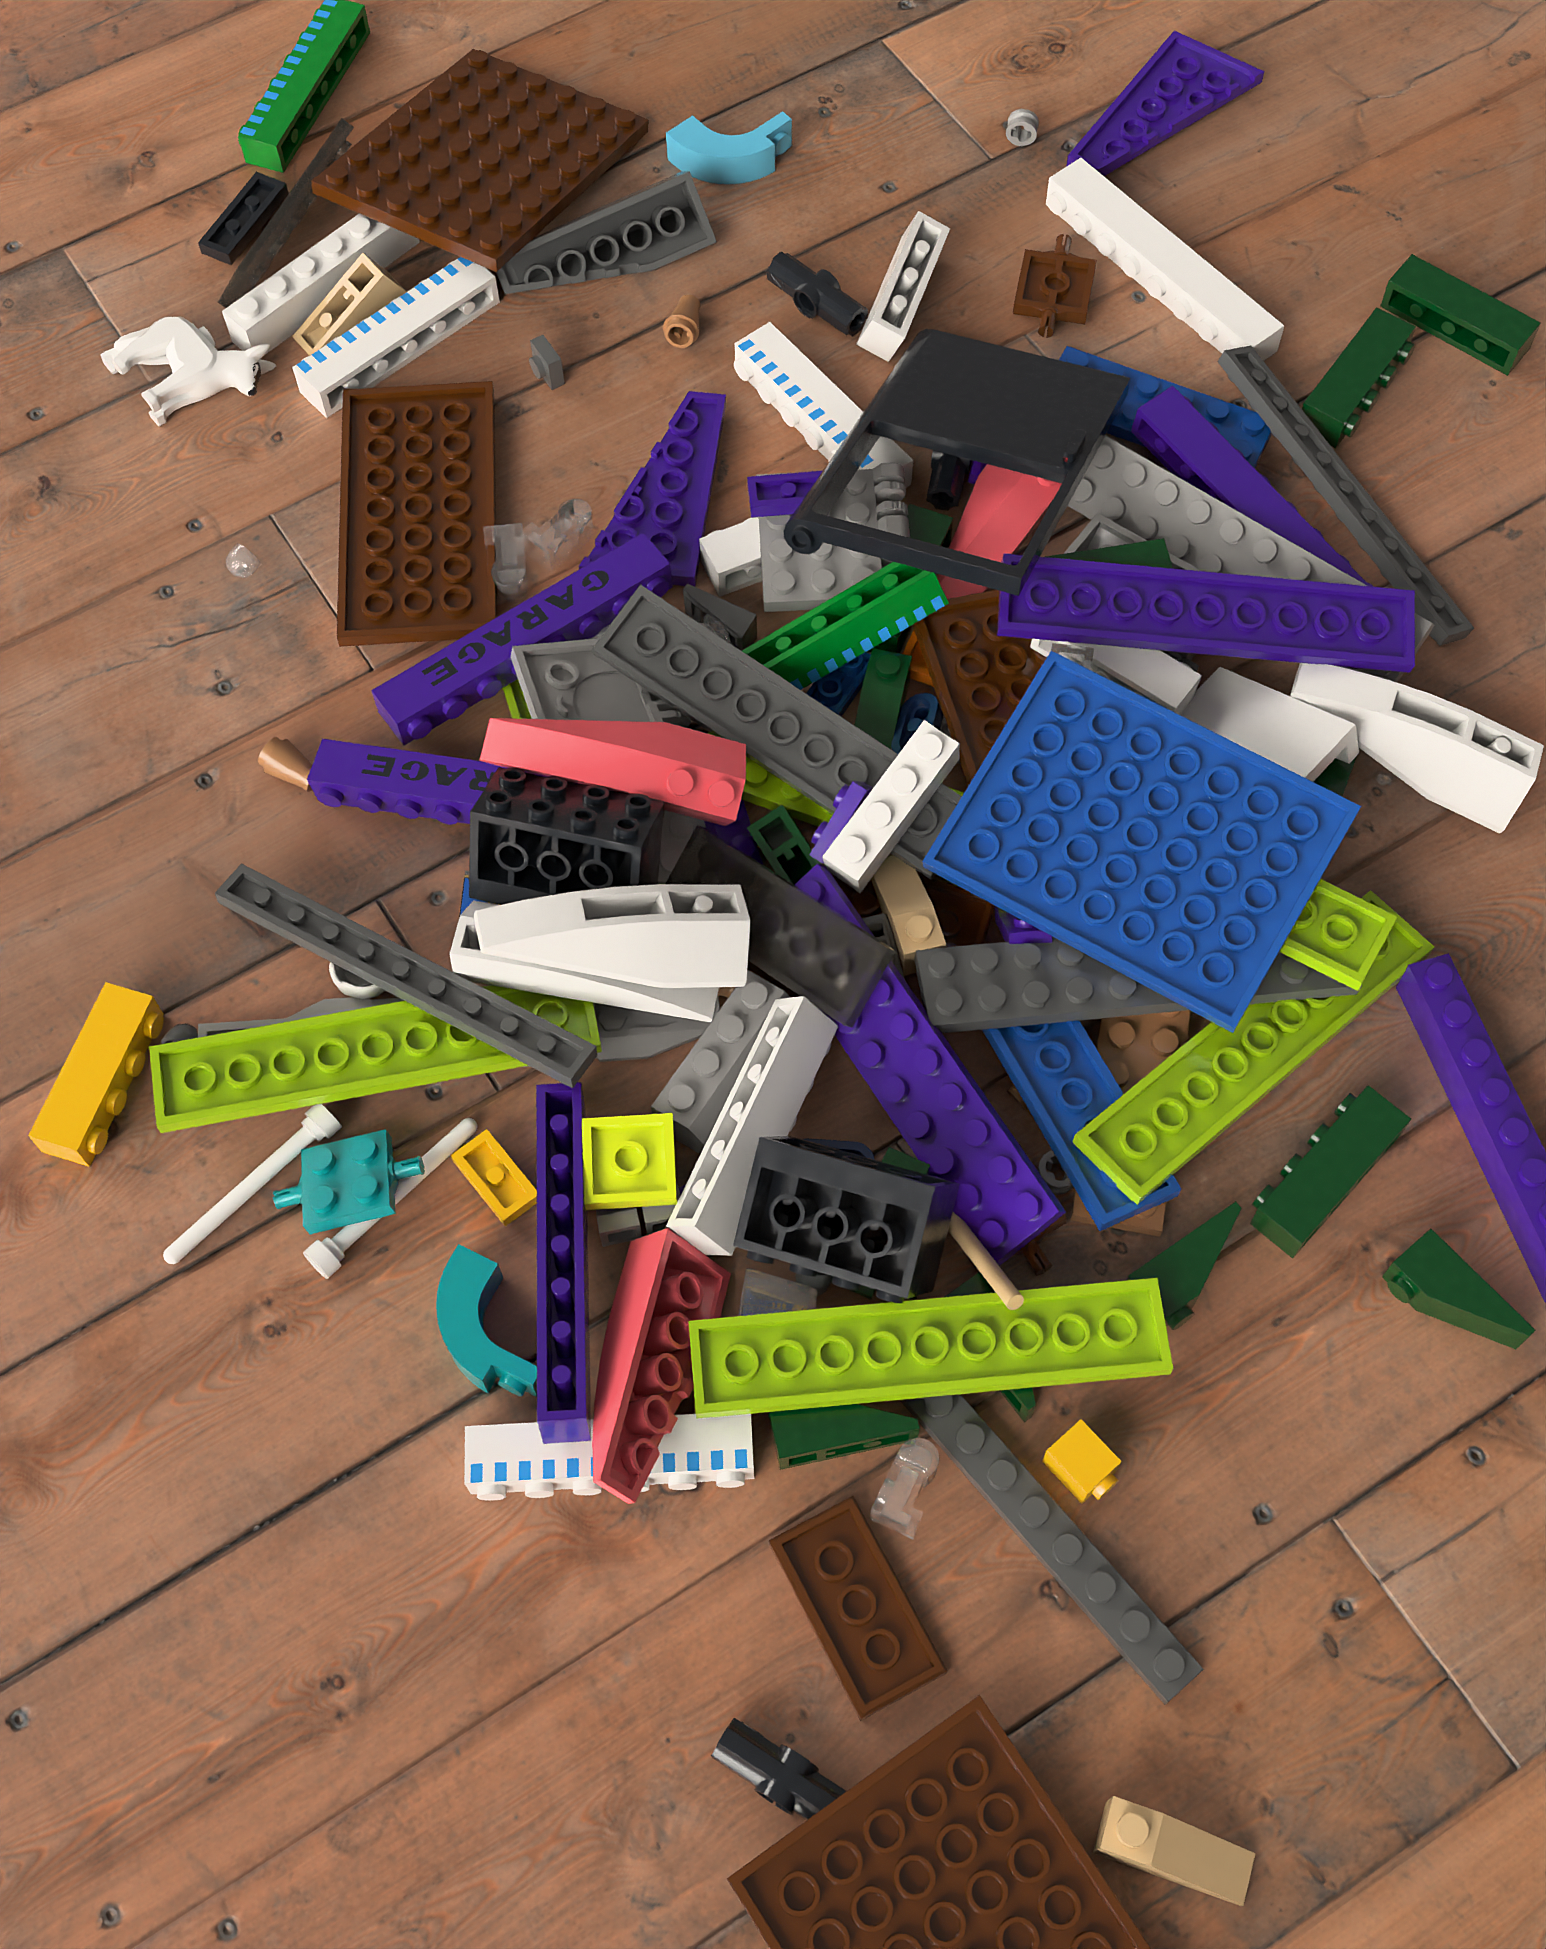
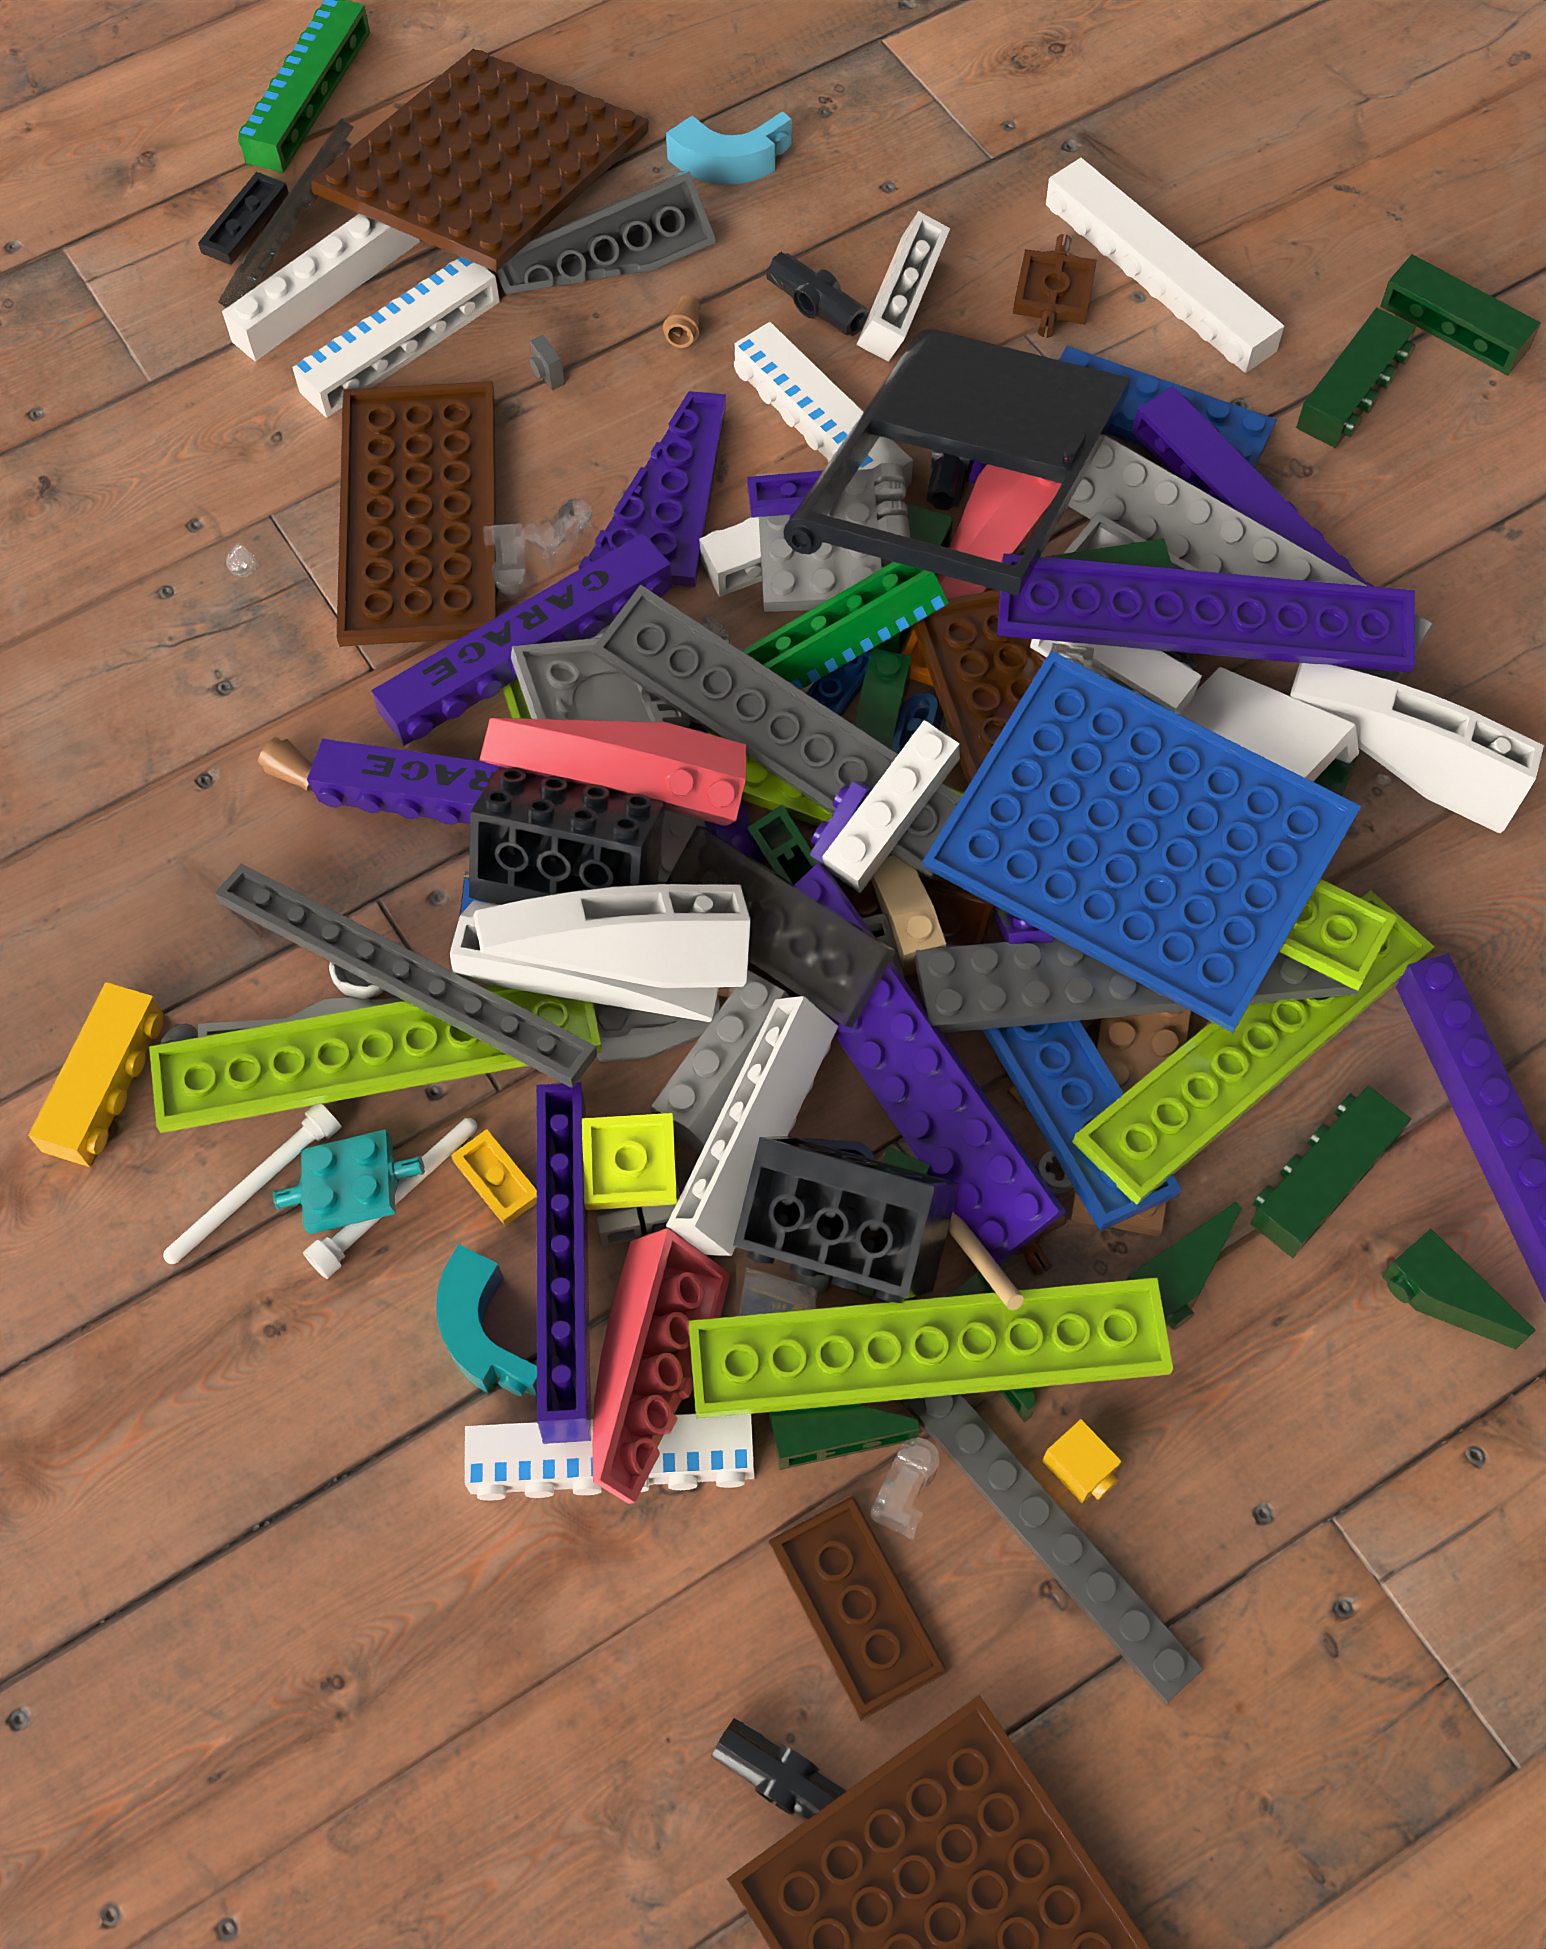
(195, 363): white animal -> none
(355, 297): tan slope -> none
(736, 621): dark grey slope -> none
(1024, 118): light grey bush -> none
(1165, 96): dark purple wing -> none
(1173, 1850): tan slope -> none
(1344, 493): dark grey plate -> none

